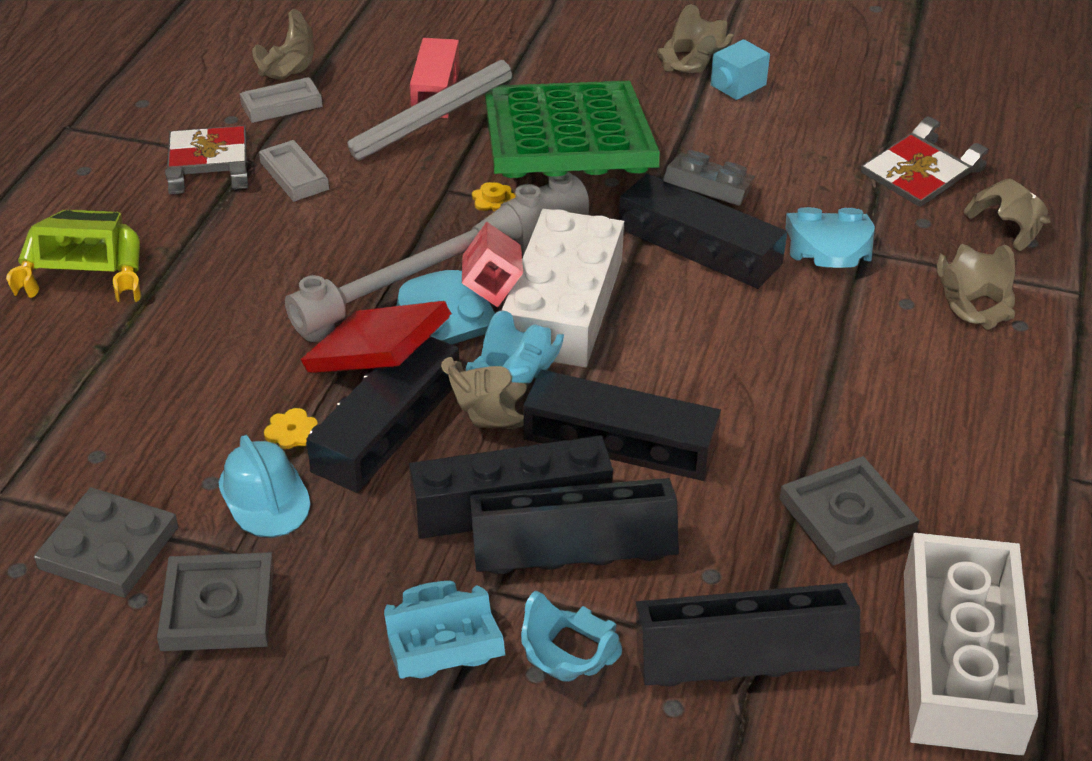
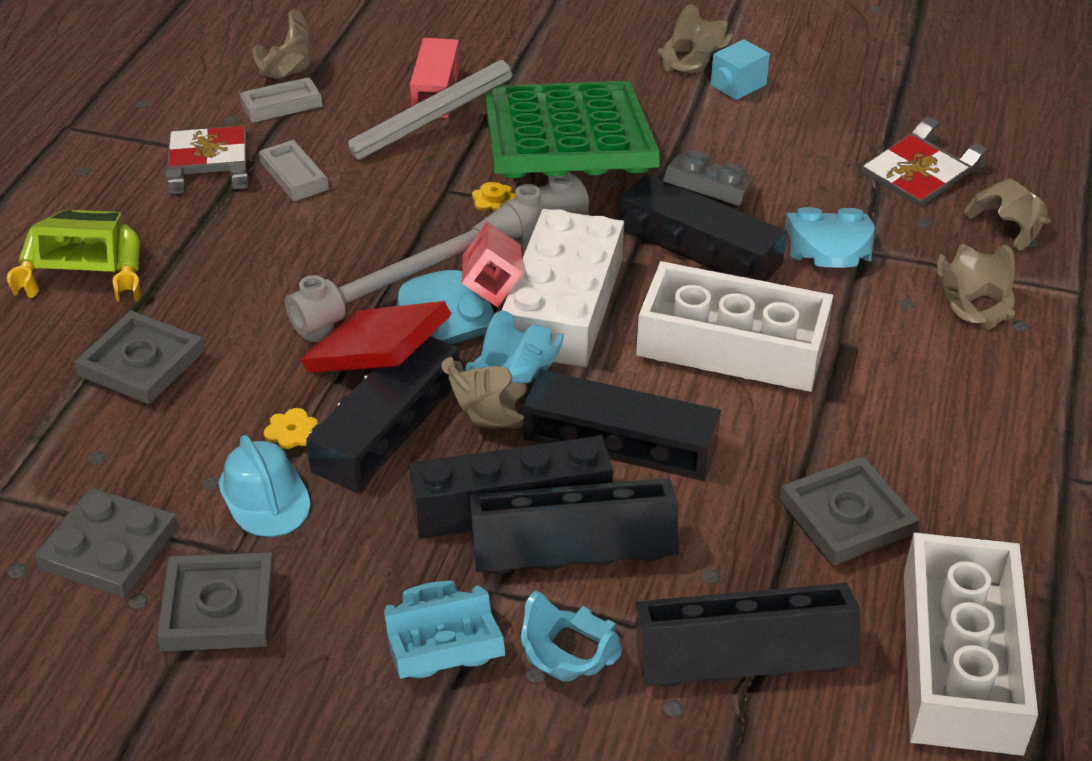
(139, 356): none -> dark grey plate
(734, 325): none -> white brick

